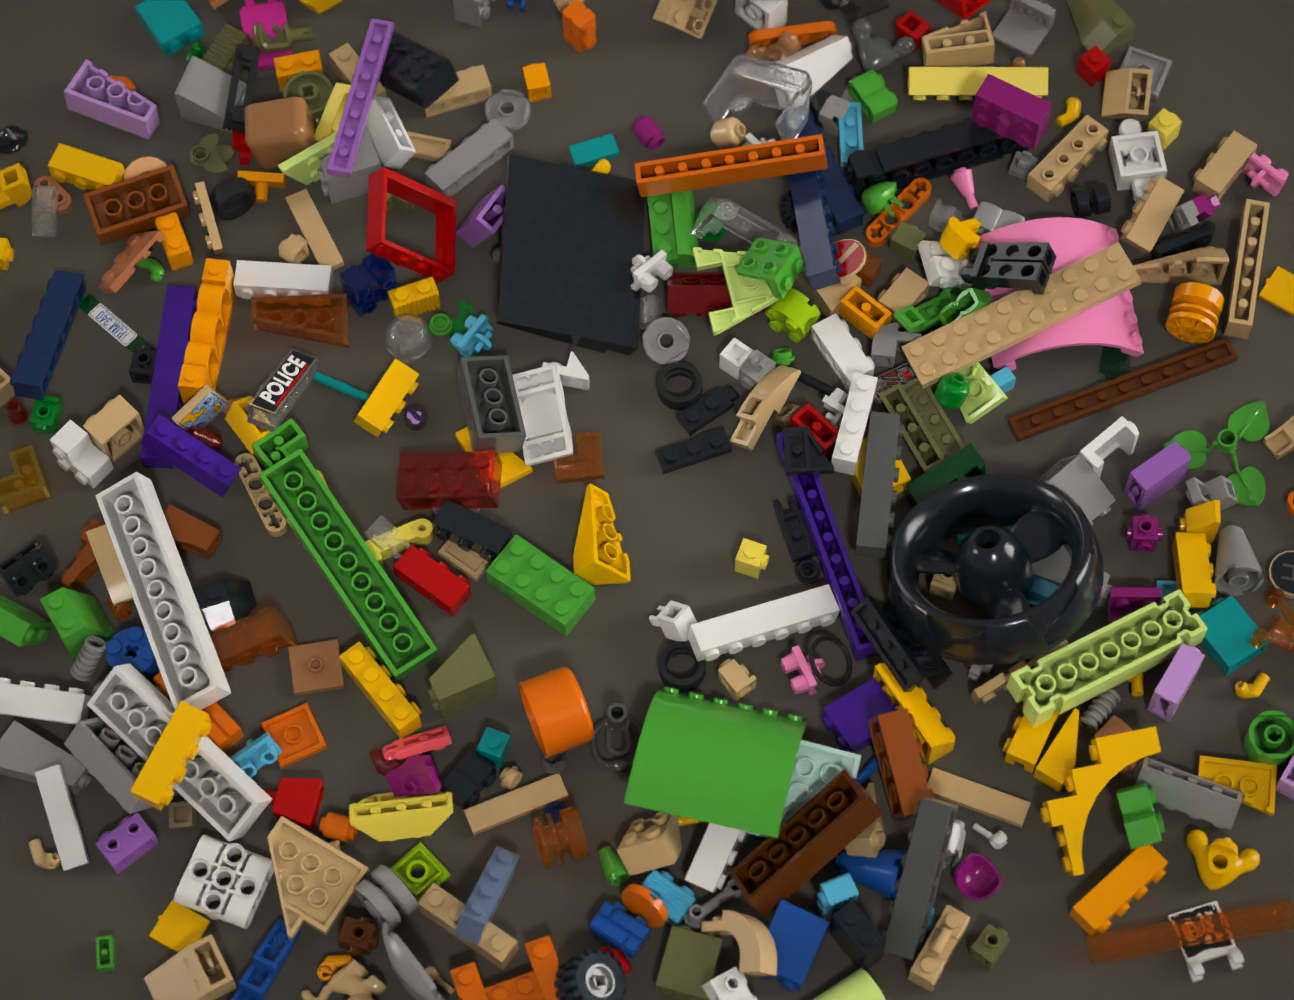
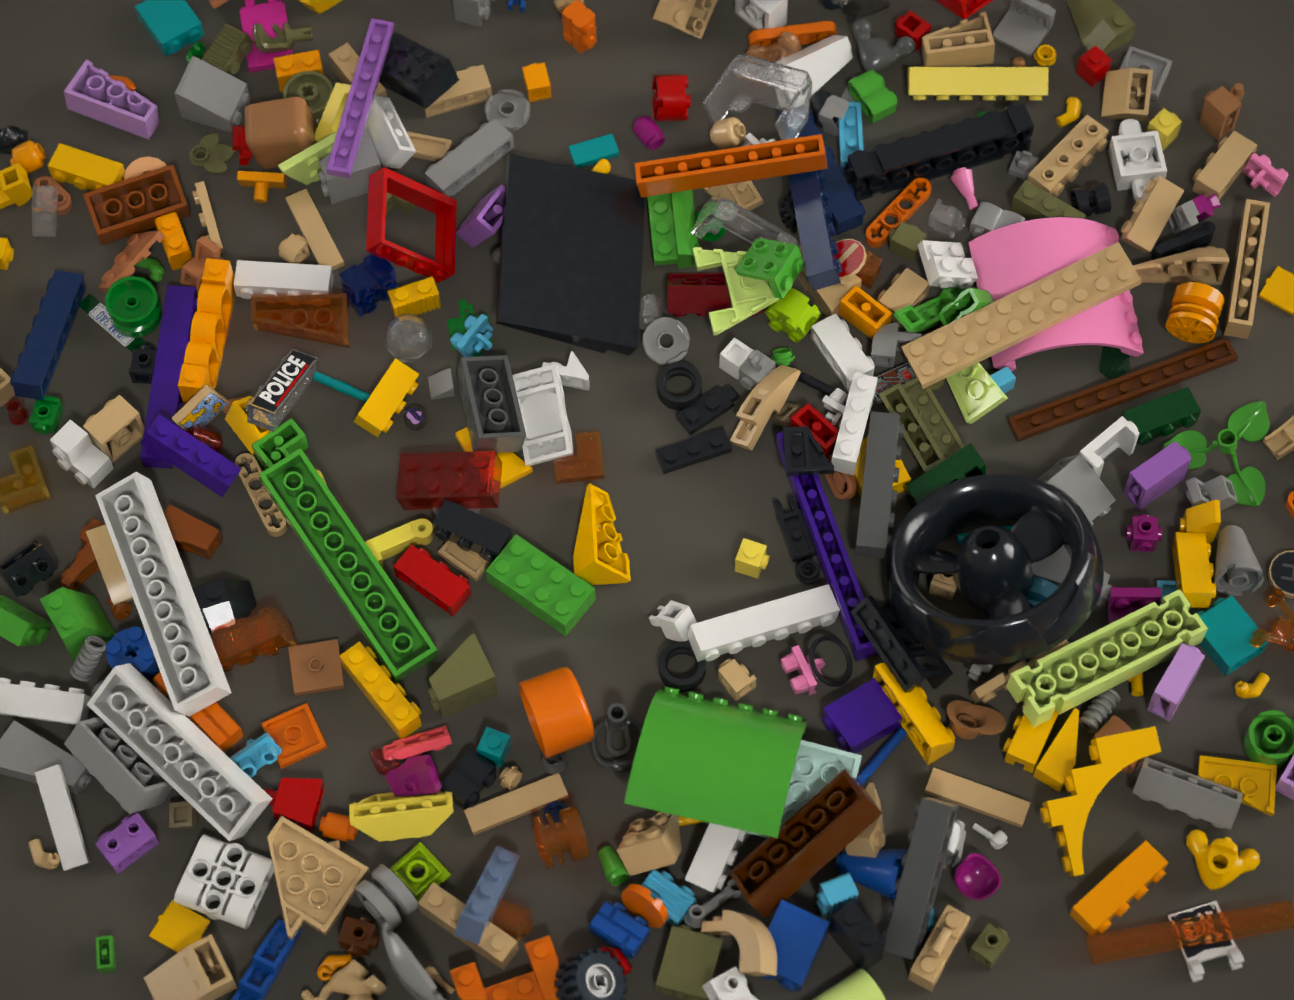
(29, 156): none -> light orange head
(133, 307): none -> green wheel
(171, 755): yellow brick -> none
(193, 270): none -> nougat brick
(234, 188): black tyre -> none
(246, 58): black container -> none
(383, 534): clear plate -> none
(440, 325): bright green plate -> none
(441, 385): none -> light grey slope
(513, 919): none -> clear orange brick
(646, 269): white hips -> none
(670, 98): none -> red brick
(741, 193): none -> tan wing
(839, 481): none -> nougat plate
(877, 198): bright green piece -> none
(899, 761): dark orange brick -> none
(952, 391): green head -> none
(960, 237): yellow brick -> none
(972, 720): none -> medium nougat piece
(1010, 266): black hips -> none
(1011, 112): magenta brick -> none
(1036, 203): none -> olive brick
(1049, 52): none -> yellow plate
(1140, 820): bright green brick -> none
(1164, 415): none -> dark green brick
(1221, 110): none -> medium nougat brick

